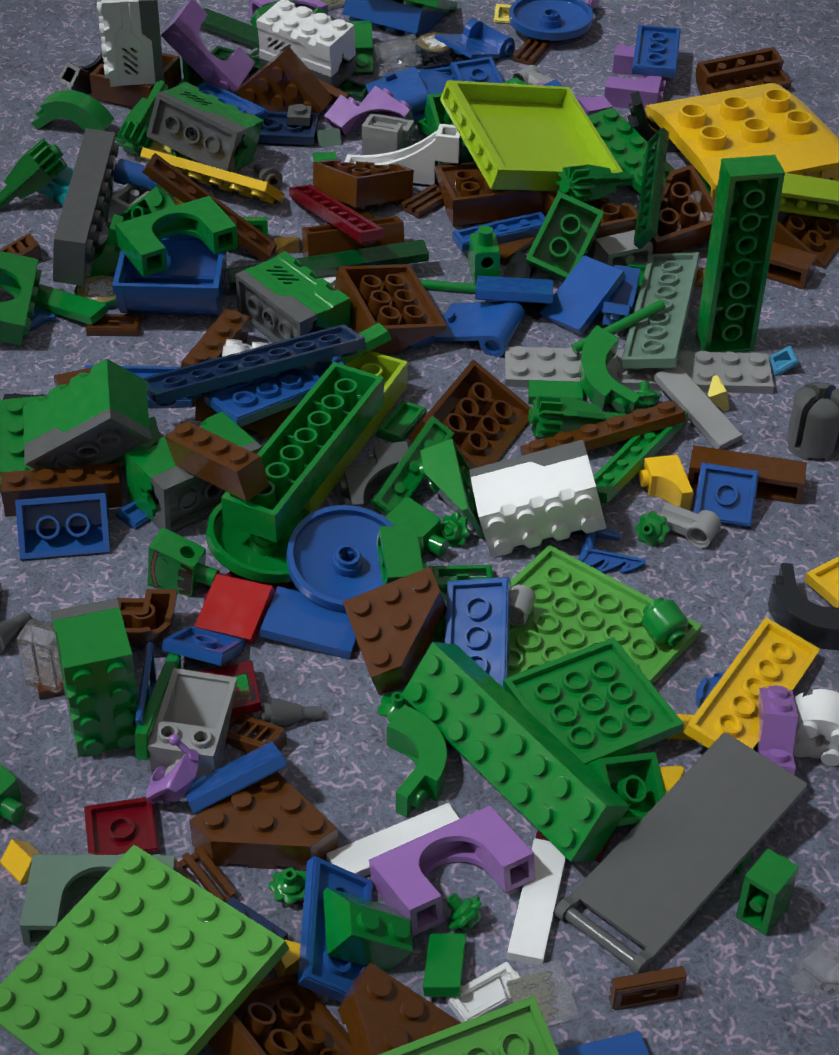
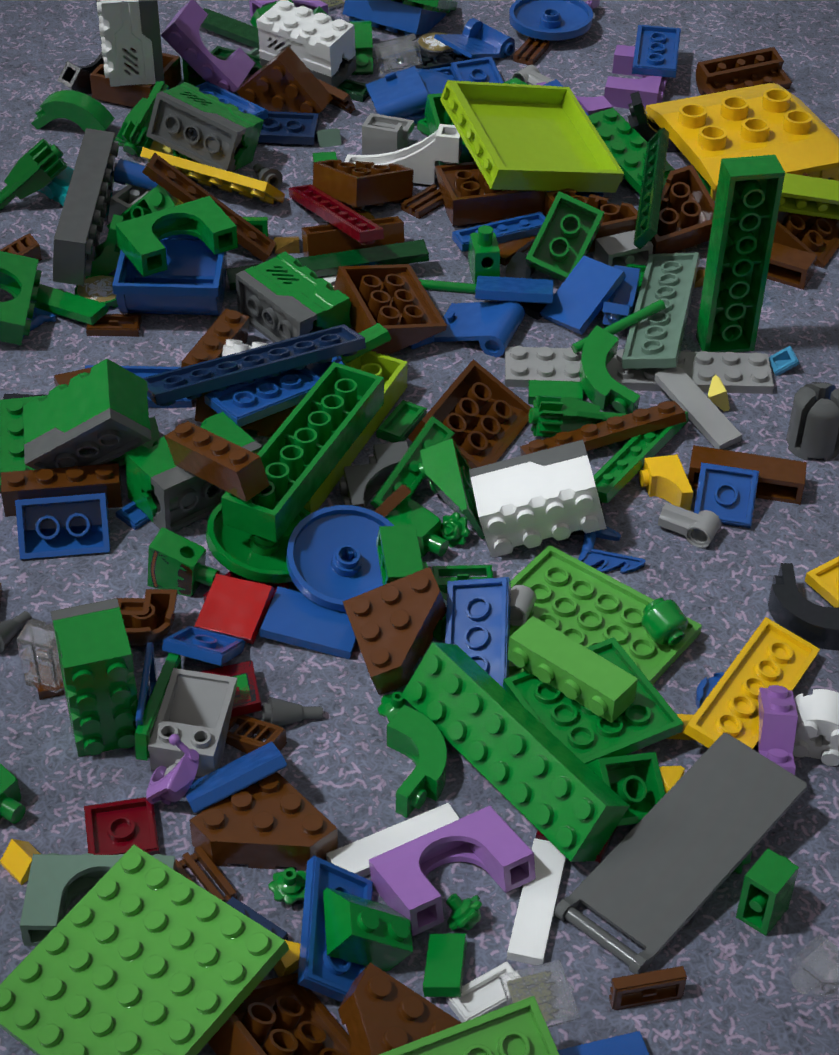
(299, 115): dark grey plate -> none
(348, 114): medium lavender arch -> none
(393, 500): none -> reddish brown tile
(502, 13): light yellow slope -> none
(572, 669): none -> bright green brick
(591, 182): green piece -> none
(647, 396): green plant -> none
(652, 528): green plant -> none

